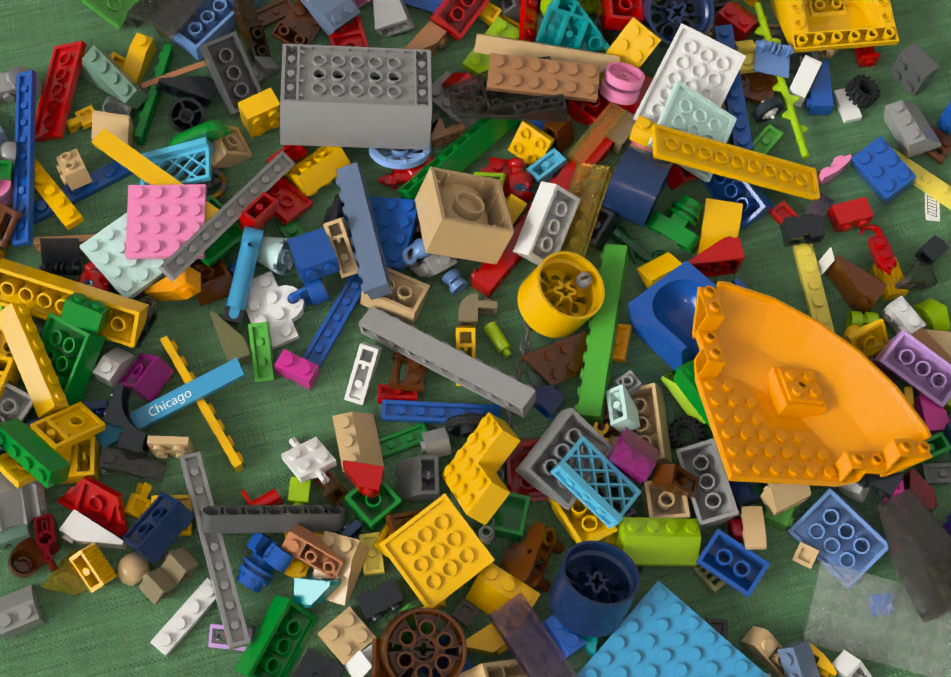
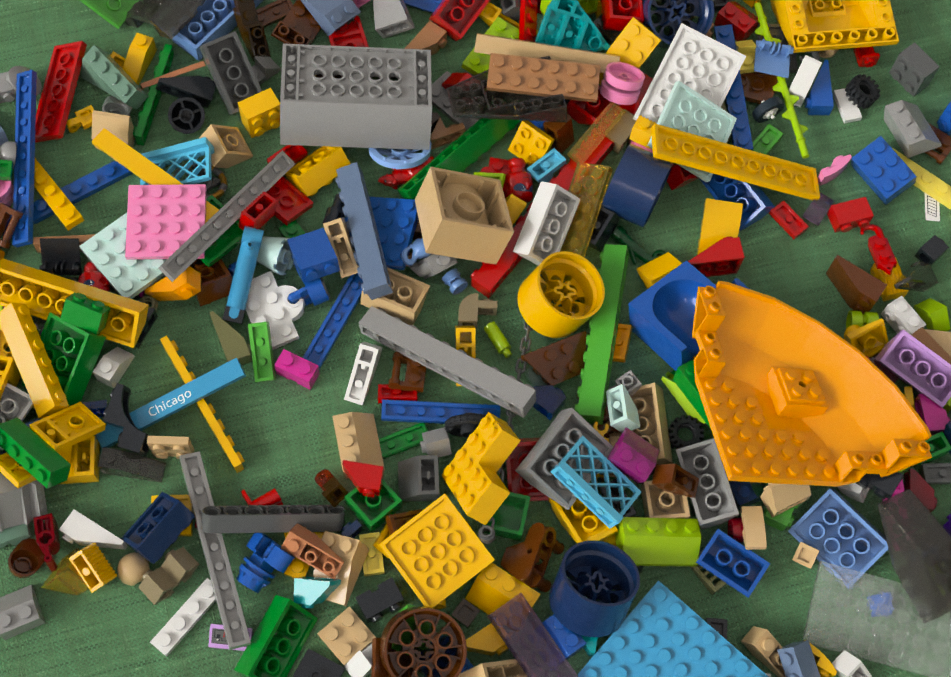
(73, 170): tan brick -> none
(98, 504): red wing -> none
(138, 501): yellow plate -> none
(146, 376): magenta slope -> none
(211, 129): green brick -> none
(299, 492): lime brick -> none
(309, 460): white plate -> none
(585, 283): light grey hinge -> none
(684, 213): green beam -> none
(805, 228): black brick -> none
(812, 284): light yellow plate -> none
(826, 261): white sticker -> none

